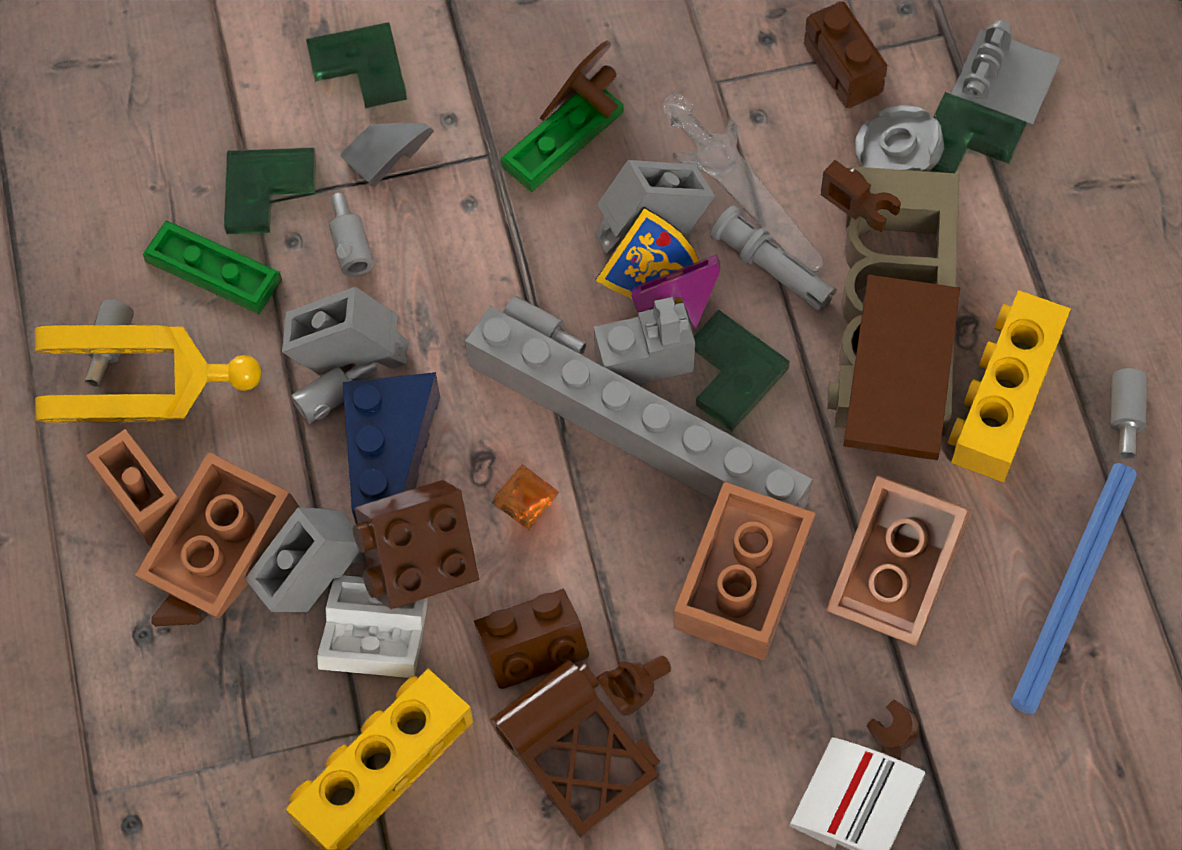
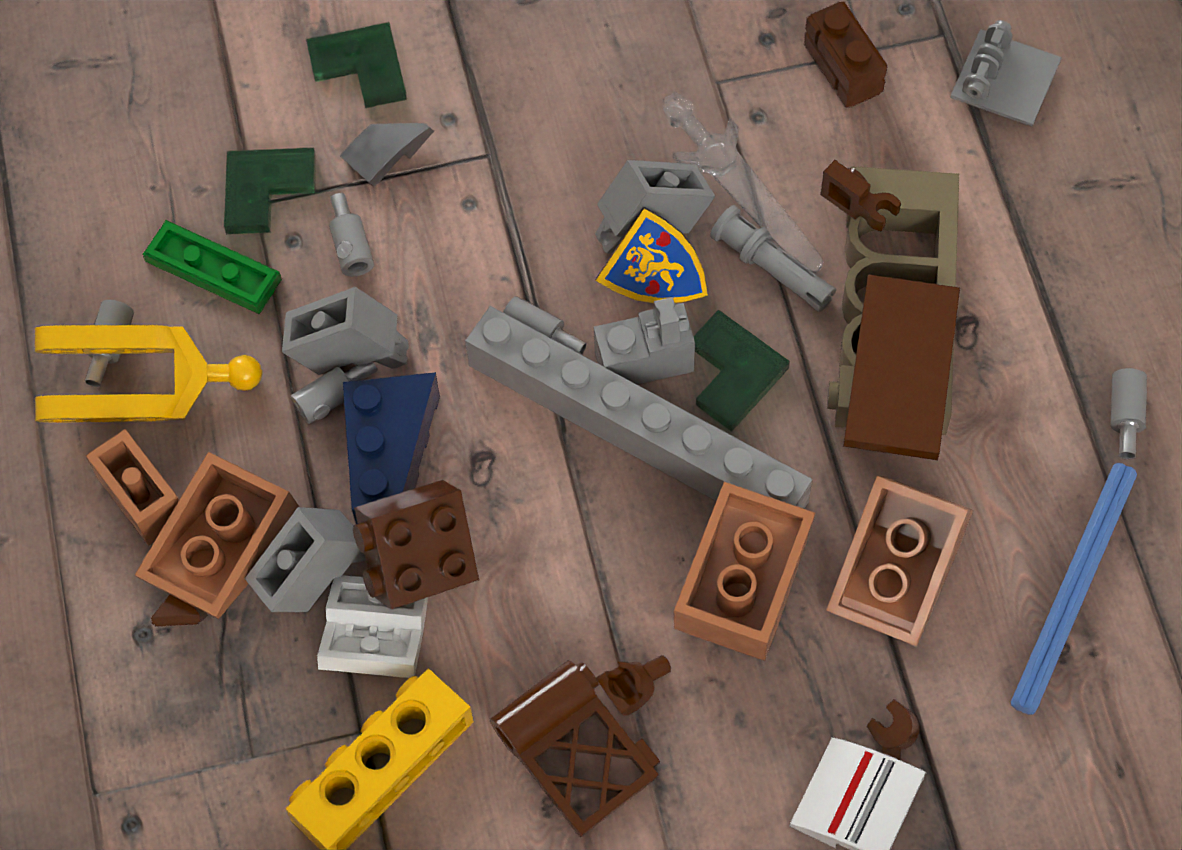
(525, 497): clear orange tile -> none
(532, 638): reddish brown bracket -> none
(556, 141): green tile -> none
(590, 89): reddish brown shield -> none
(690, 283): magenta slope -> none
(901, 140): light grey tile -> none
(975, 128): clear green tile -> none
(989, 448): yellow brick -> none

